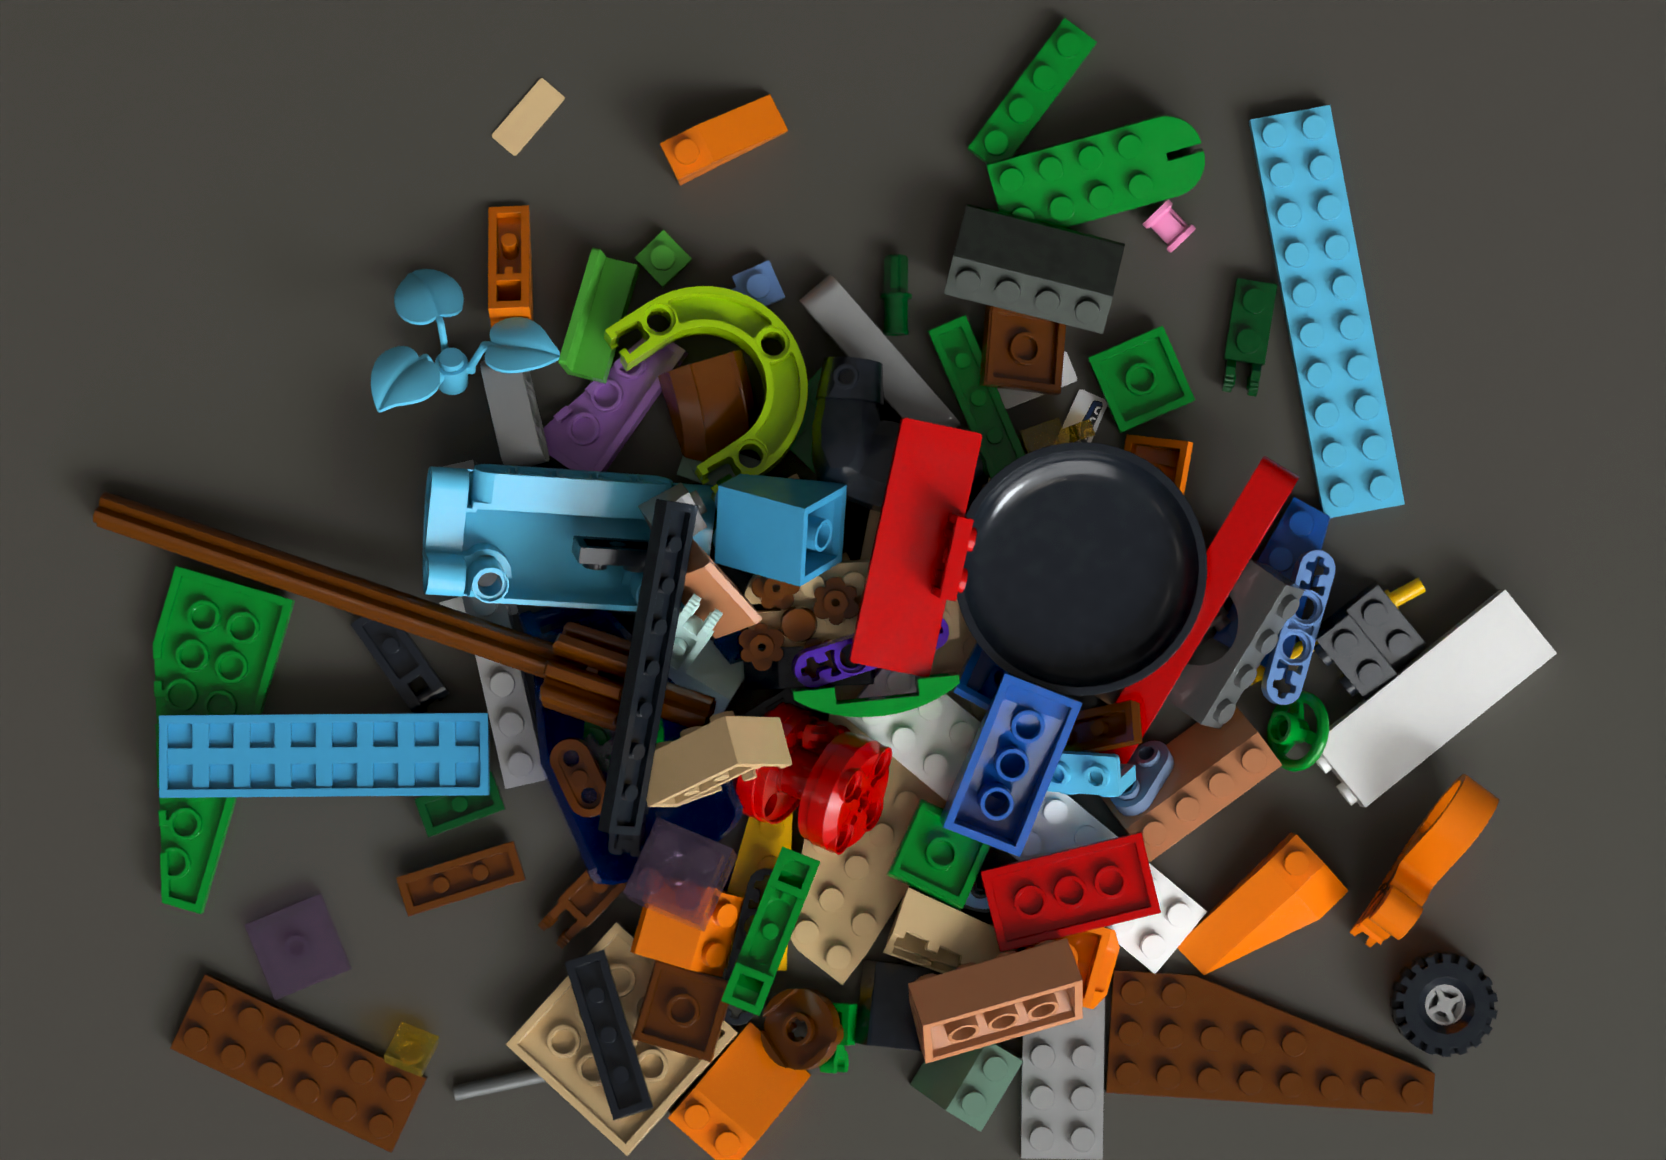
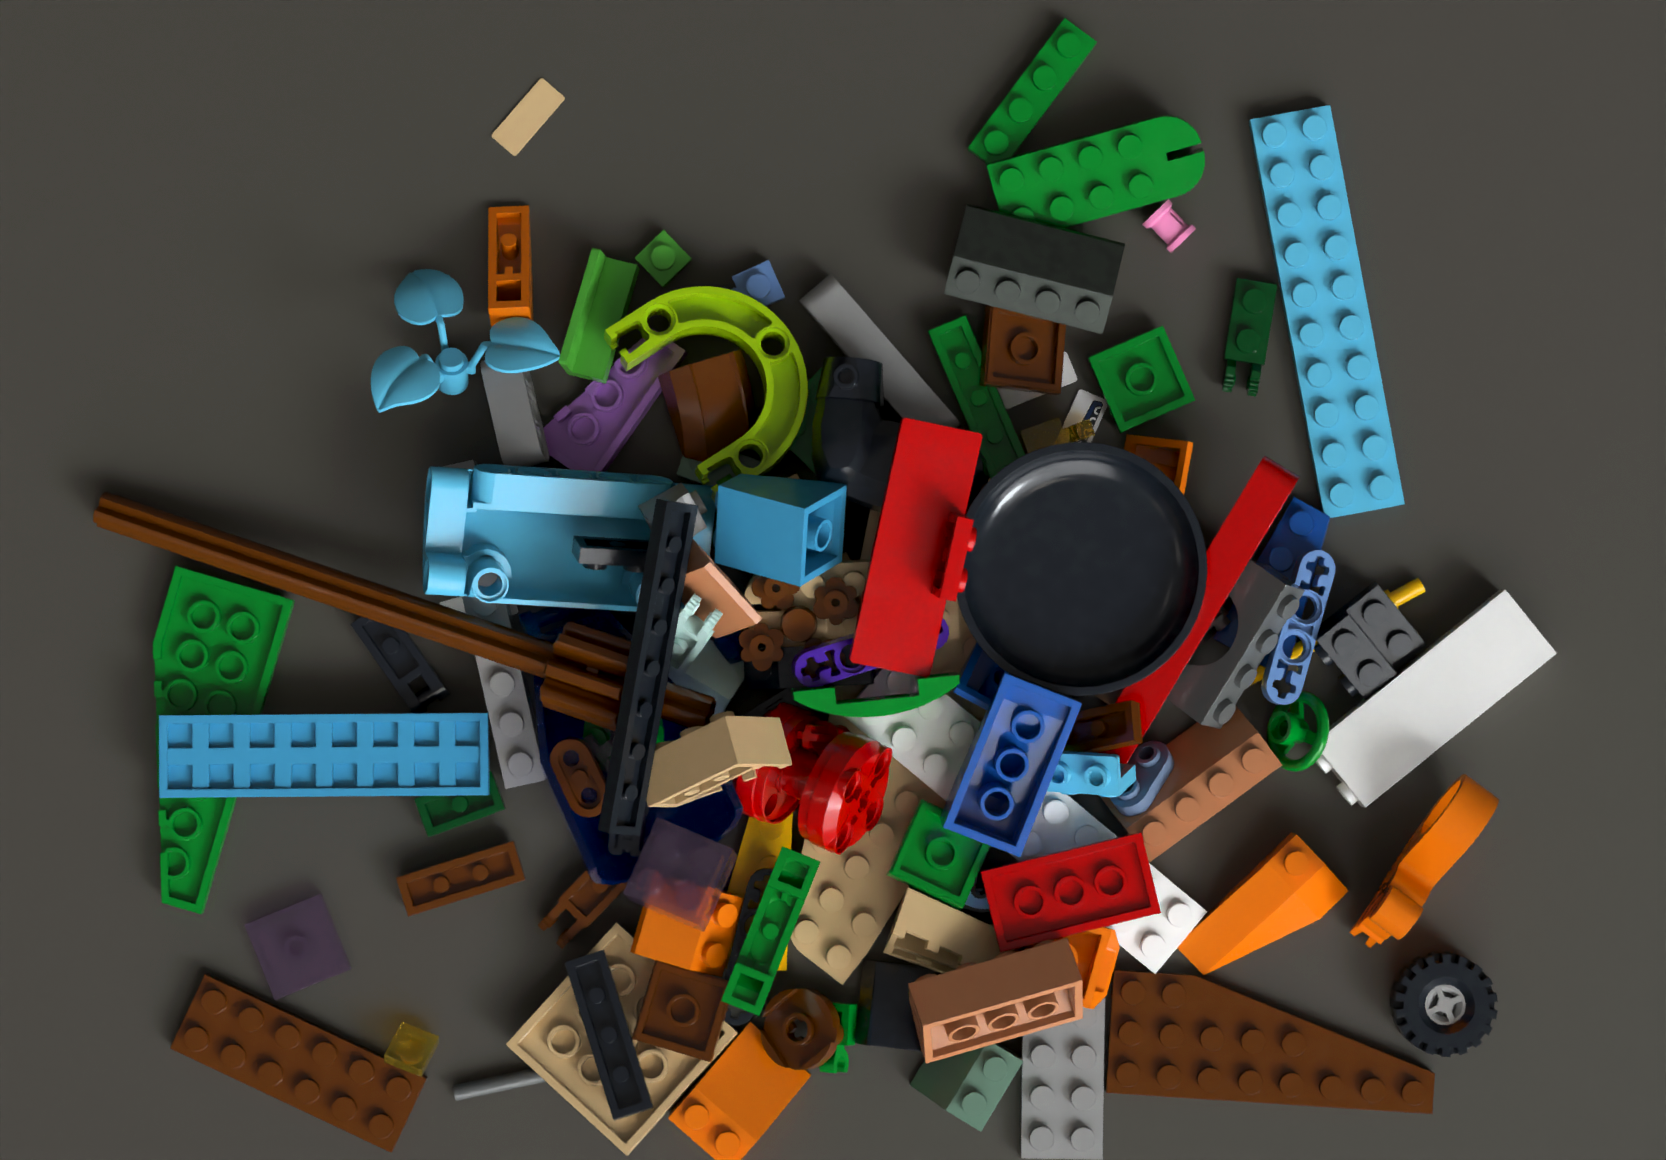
(722, 138): orange slope -> none
(896, 295): dark green axle -> none

